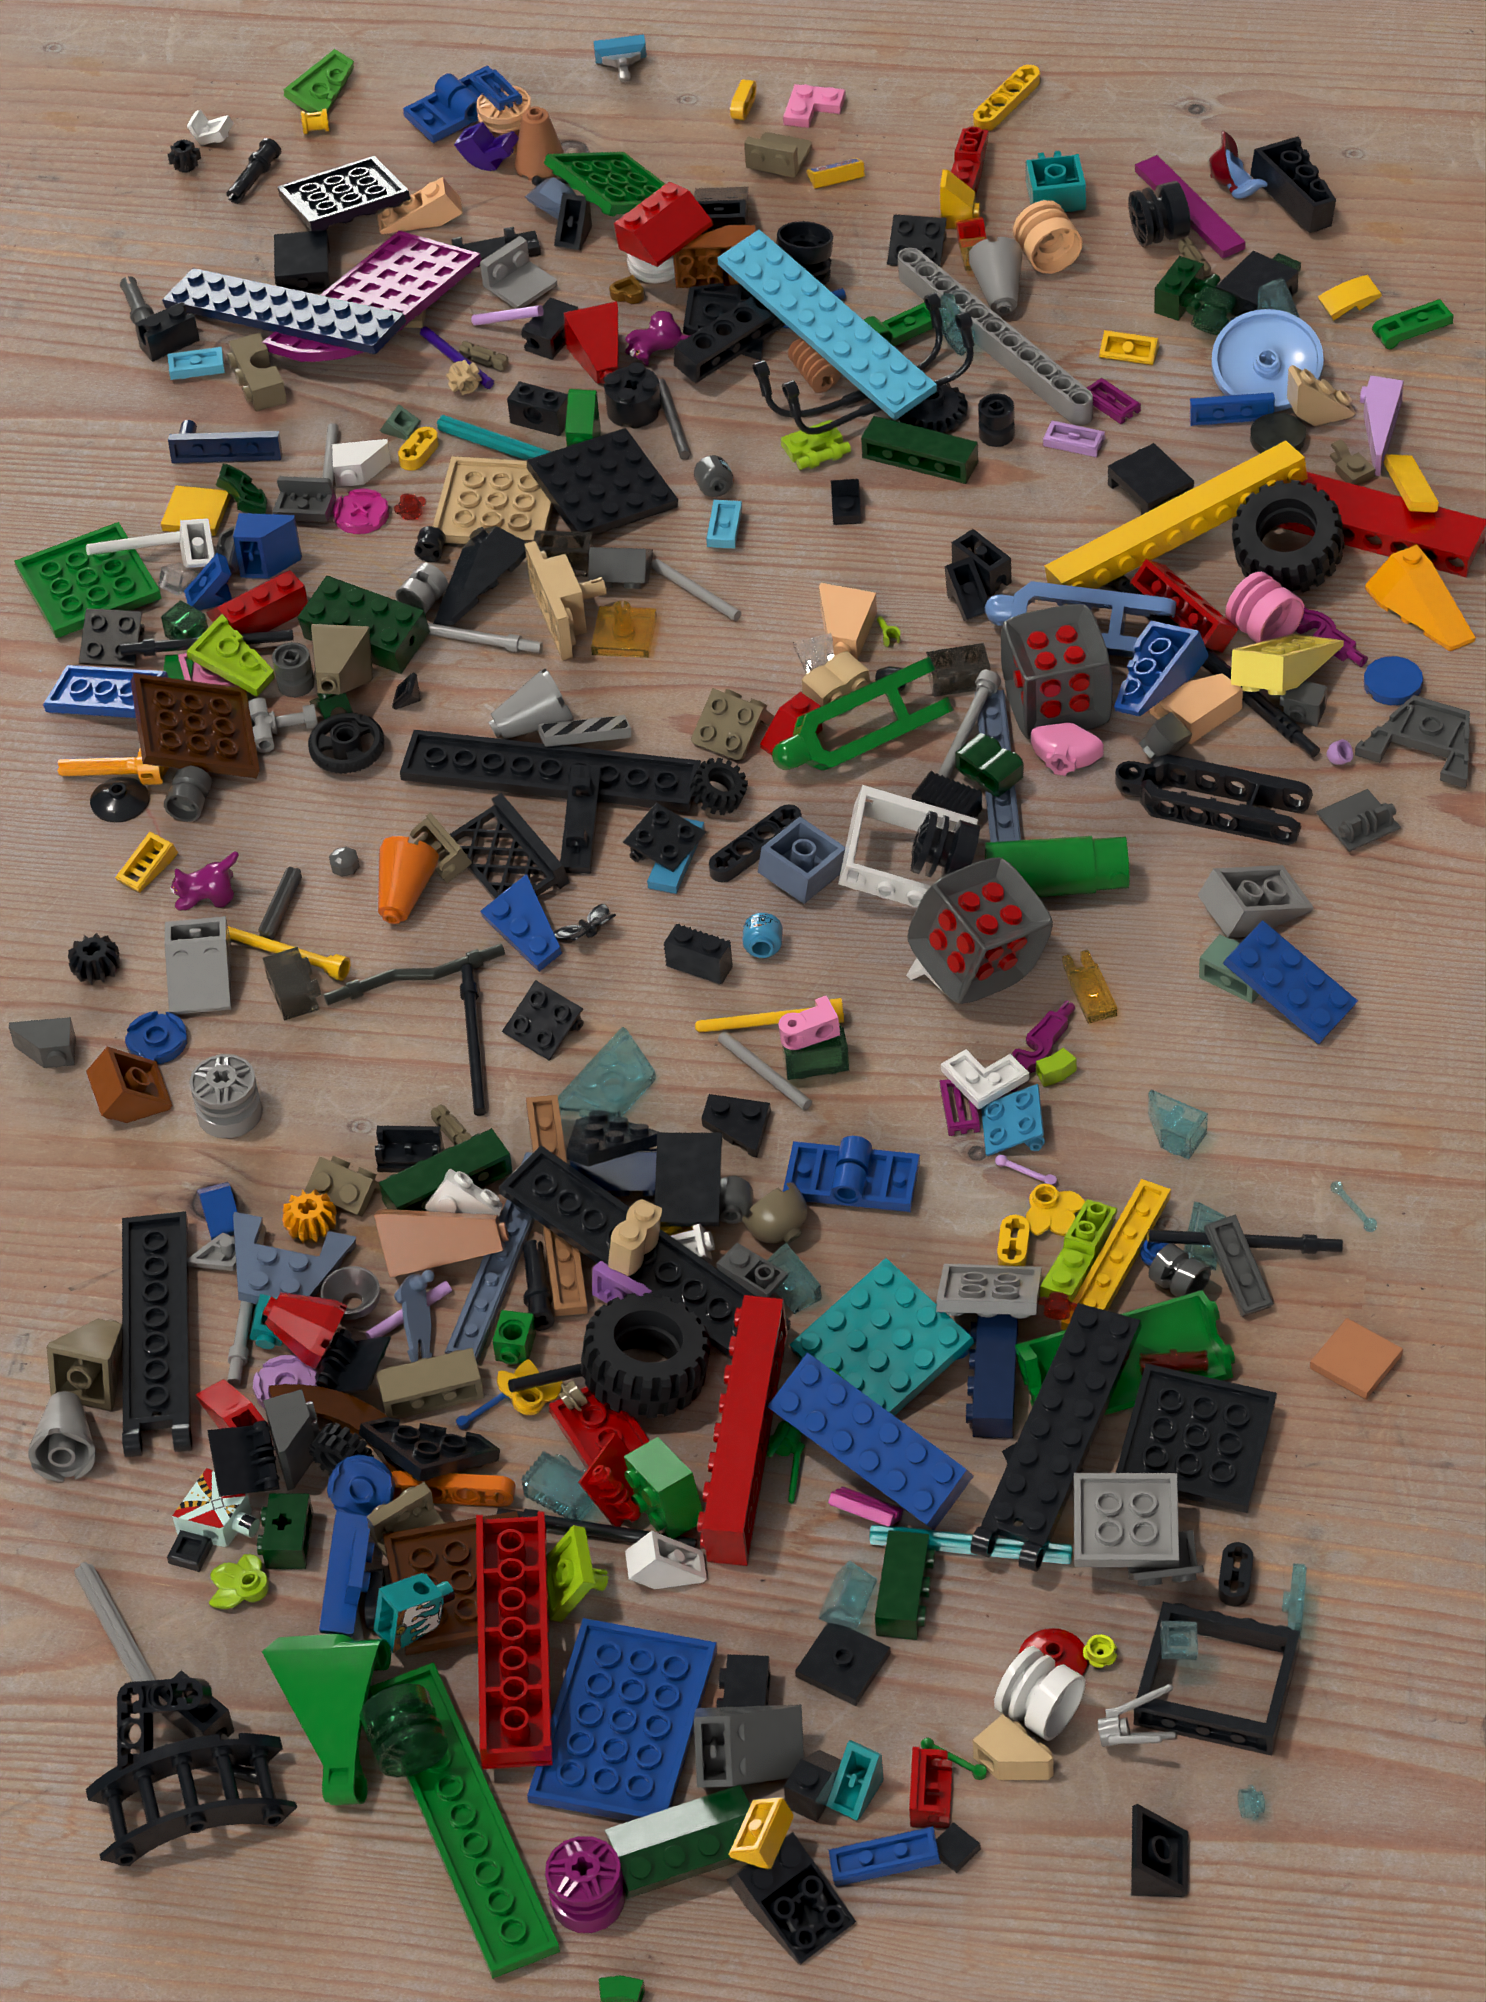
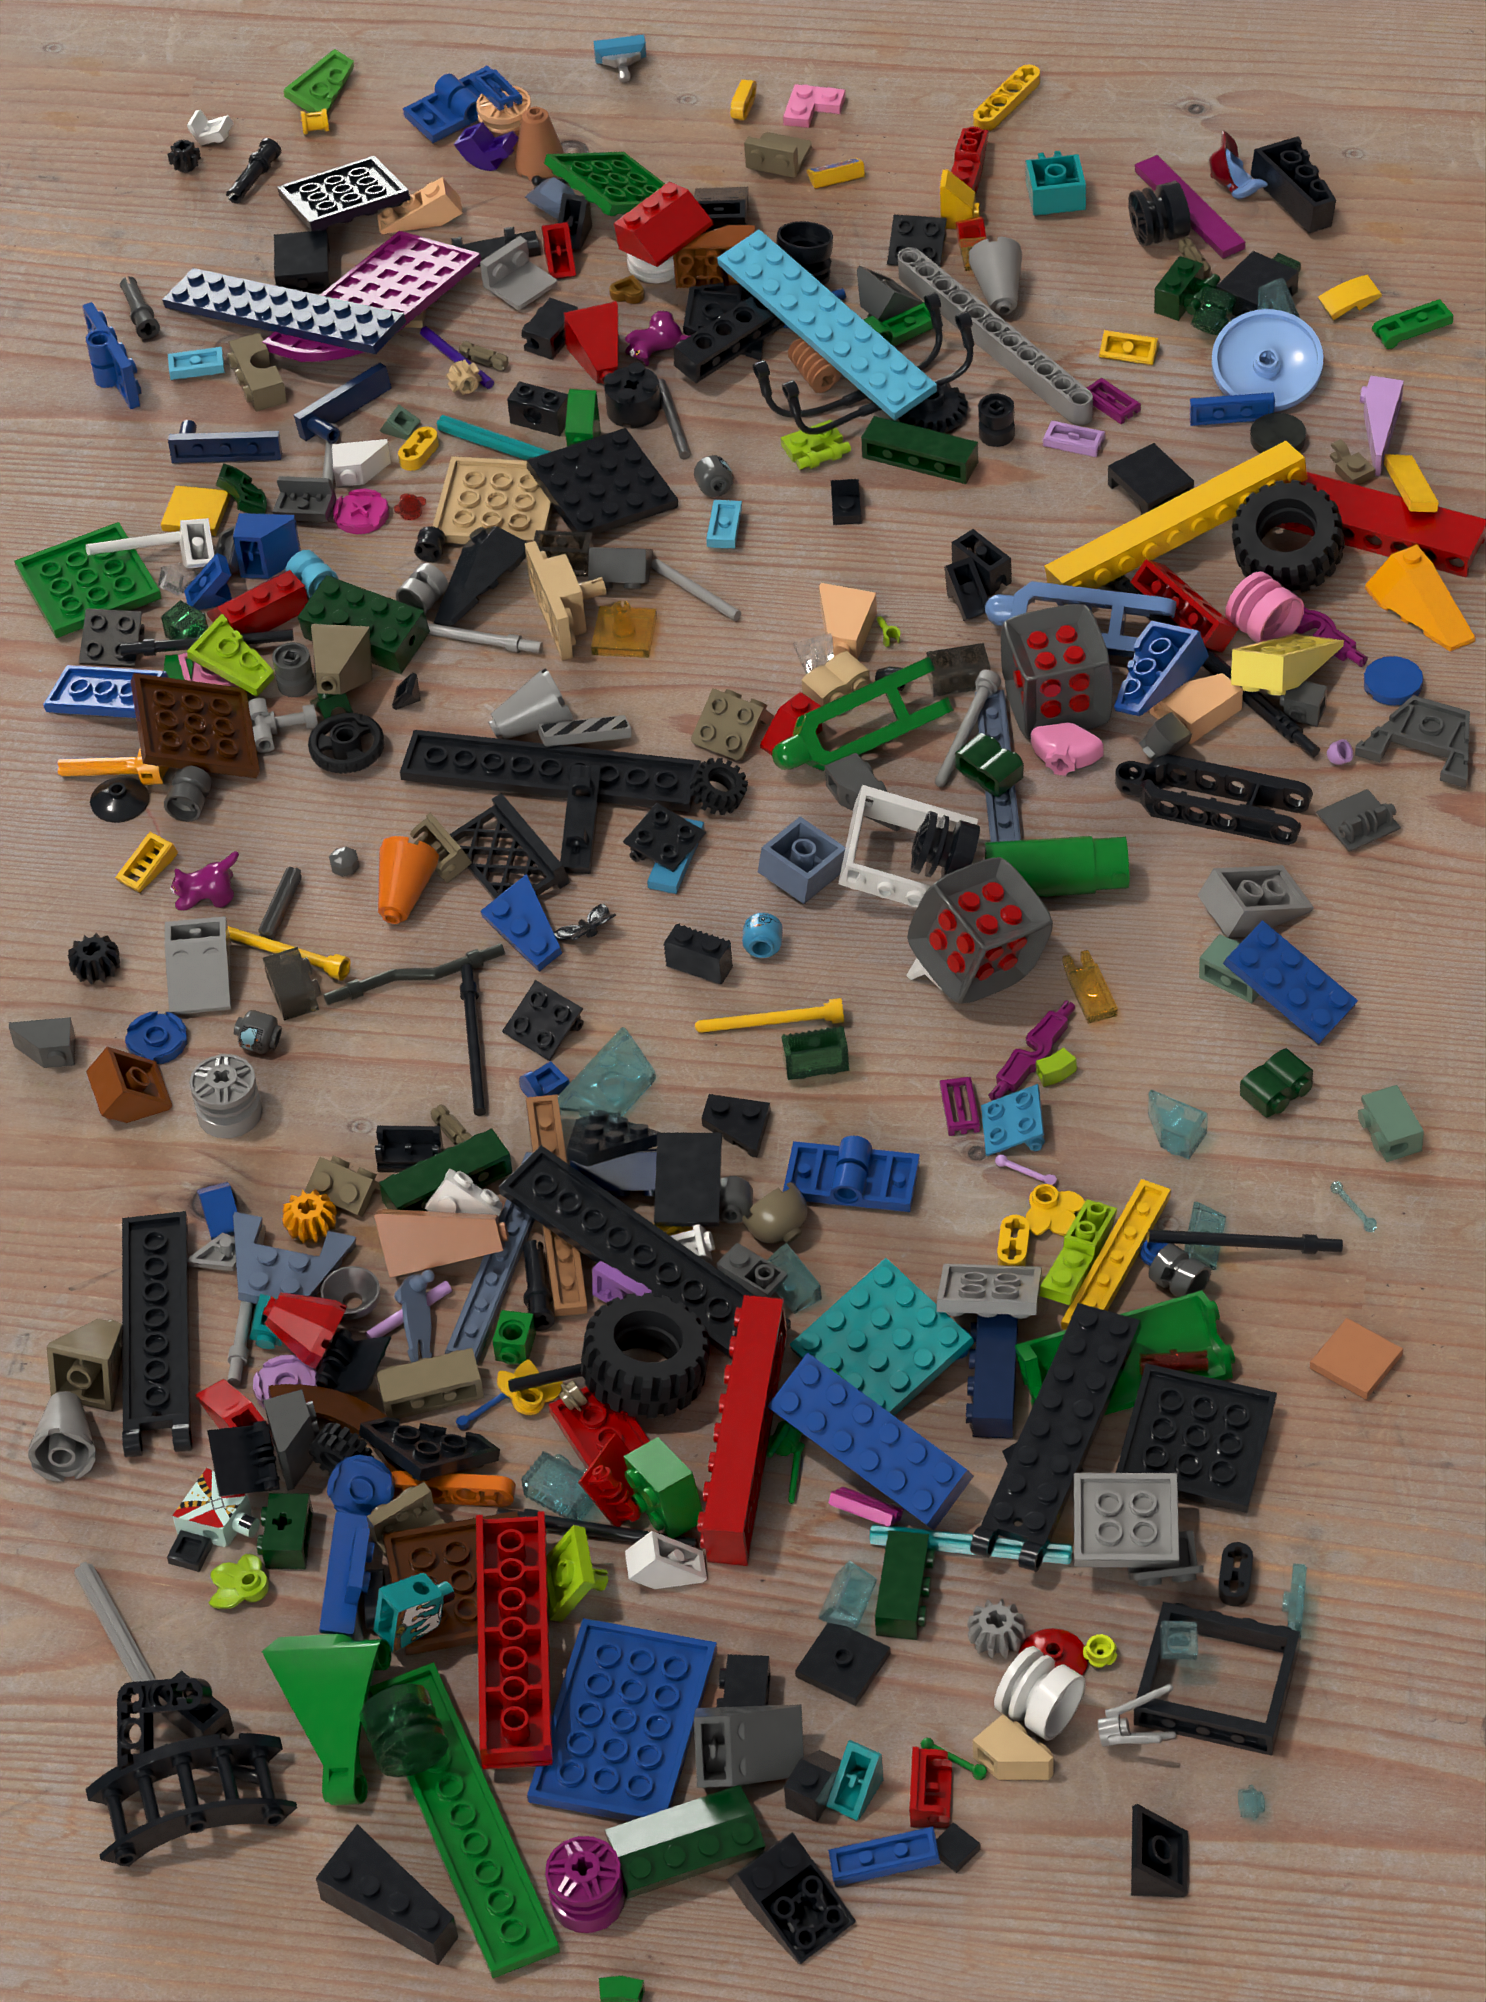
(109, 357): none -> blue plate
(167, 331): black brick -> none
(258, 1032): none -> dark grey head
(309, 570): none -> medium azure wheel
(341, 402): none -> dark blue piece
(385, 1897): none -> black wedge
(507, 315): lavender bar -> none
(543, 1081): none -> blue tile
(558, 250): none -> red slope
(634, 1237): tan brick -> none
(751, 840): black beam -> none
(762, 1832): yellow slope -> none
(764, 1070): light grey bar -> none
(809, 1026): bright pink leg -> none
(845, 781): none -> dark grey slope
(882, 295): none -> dark grey slope
(949, 795): black brick -> none
(950, 330): clear light blue slope -> none
(984, 1084): white tile -> none
(996, 1628): none -> light grey gear
(1047, 237): light nougat wheel -> none
(1057, 1306): clear red plate -> none
(1238, 1265): dark grey tile -> none
(1276, 1083): none -> dark green brick
(1316, 399): tan slope -> none
(1391, 1123): none -> sand green brick

